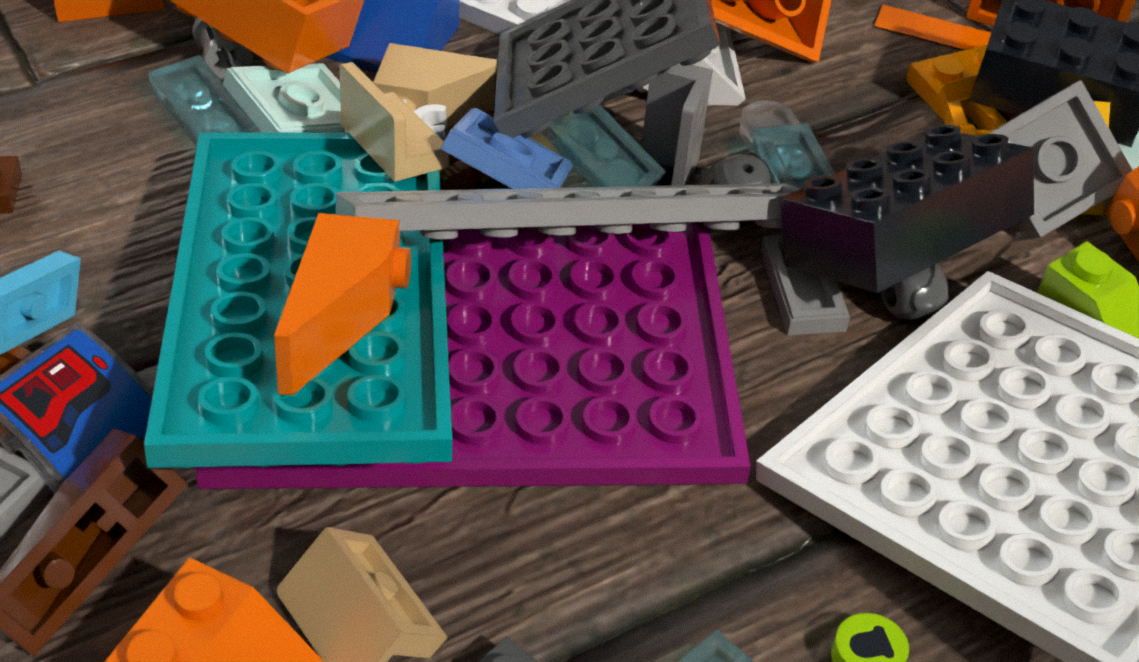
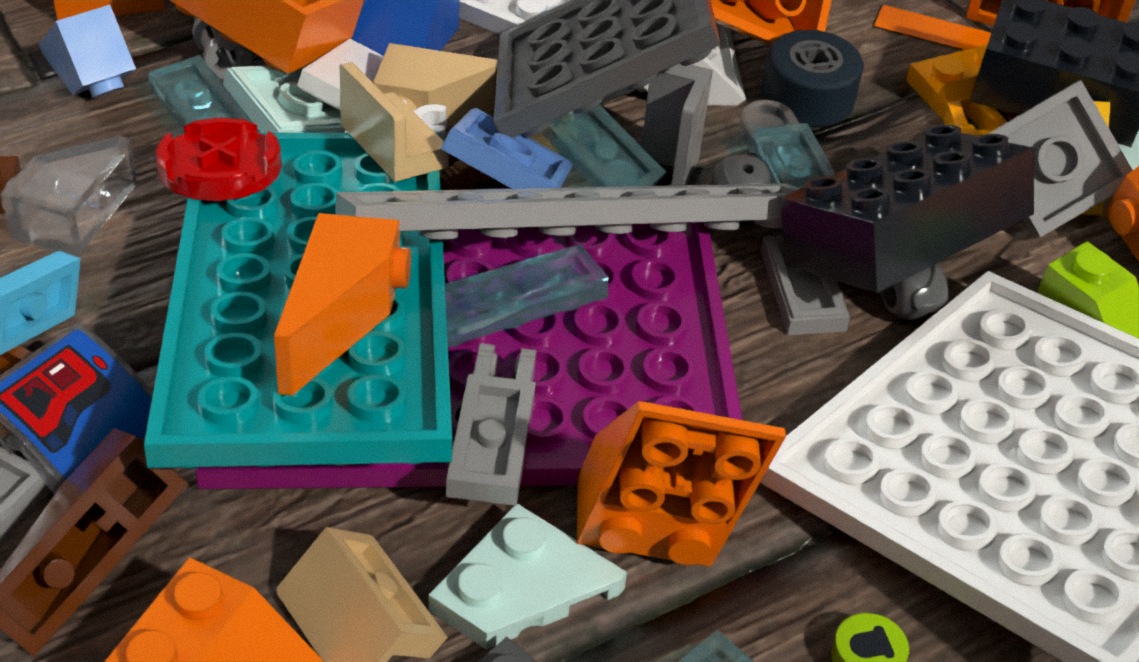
(69, 194): none -> clear slope
(88, 52): none -> light blue slope
(218, 160): none -> red tile
(323, 76): none -> white tile
(492, 431): none -> light grey hinge
(521, 579): none -> light aqua wing
(522, 293): none -> clear light blue plate
(671, 482): none -> orange slope
(813, 76): none -> black wheel

